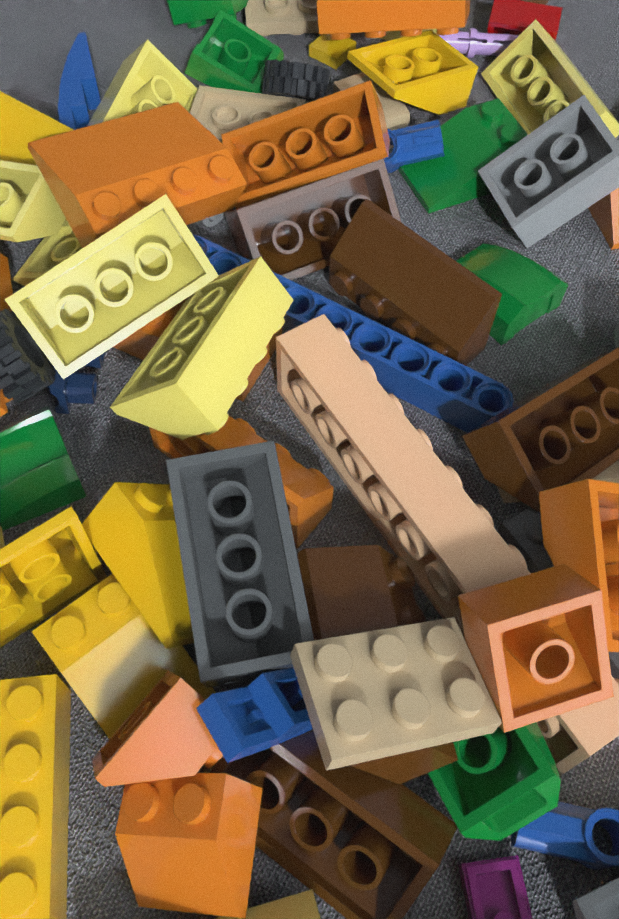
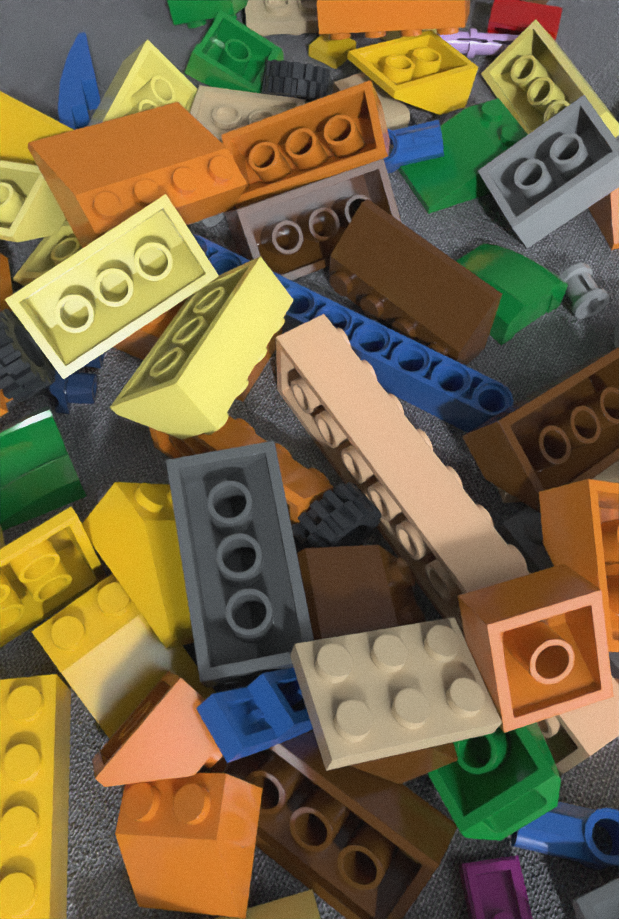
(337, 519): none -> black tyre
(583, 291): none -> light grey bush

